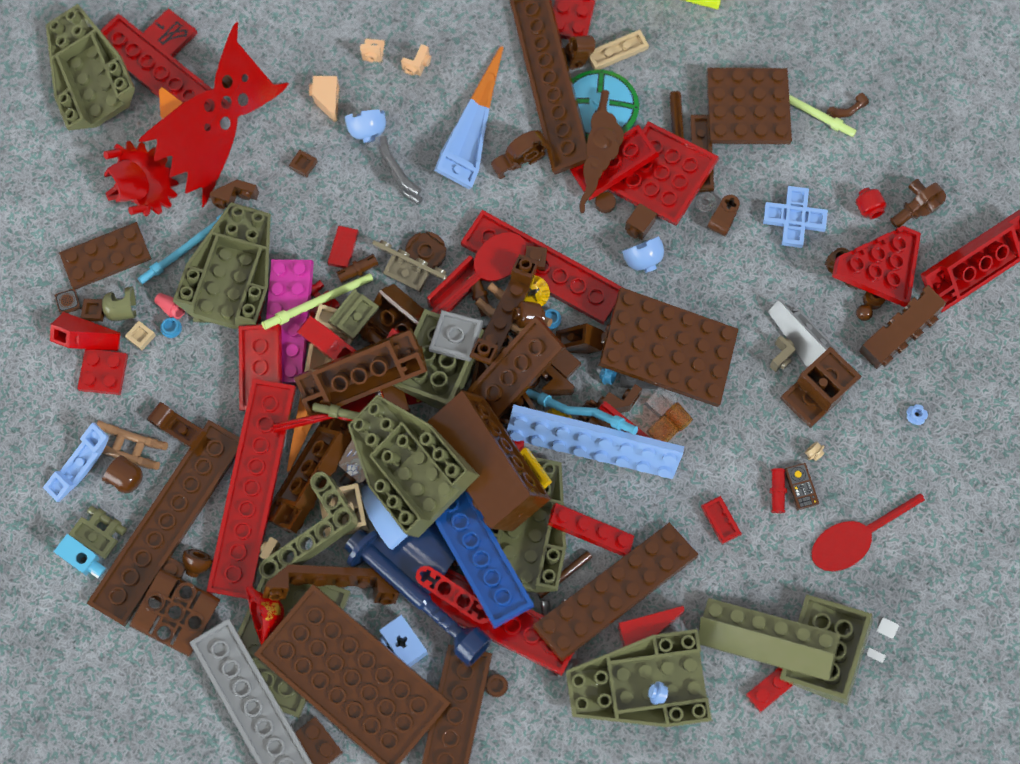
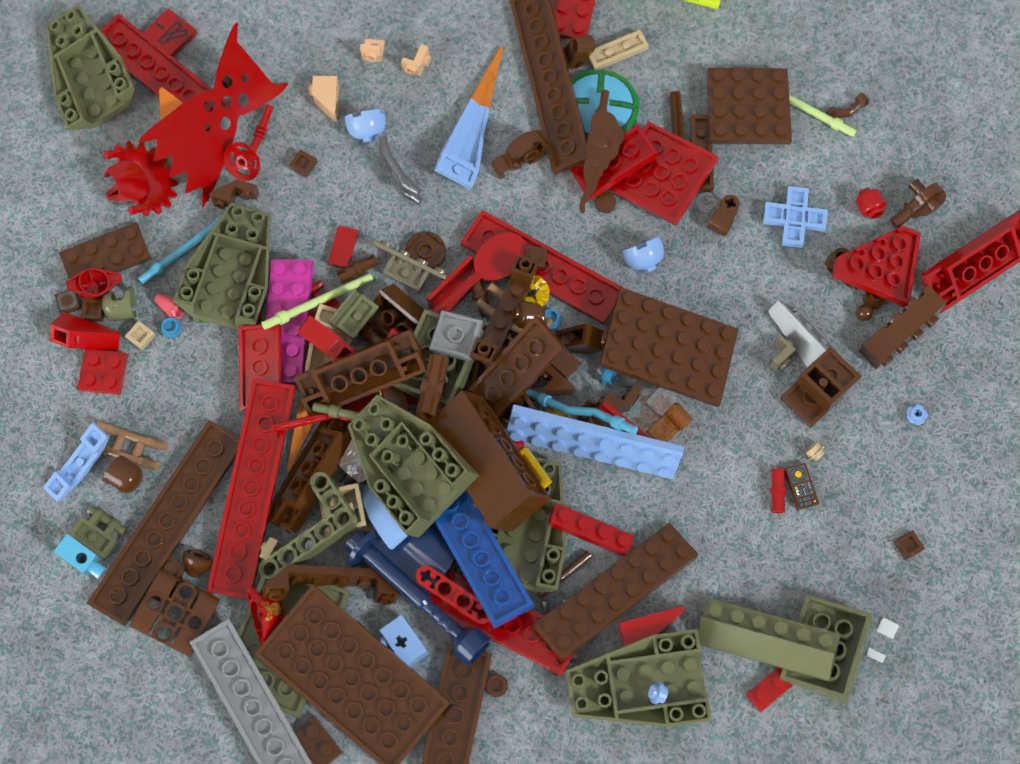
(93, 282): none -> red hat
(176, 426): reddish brown plate -> none
(246, 157): none -> red dish
(432, 387): none -> reddish brown piece
(640, 221): reddish brown brick -> none
(721, 520): red plate -> none
(850, 540): red piece -> none
(909, 545): none -> reddish brown tile

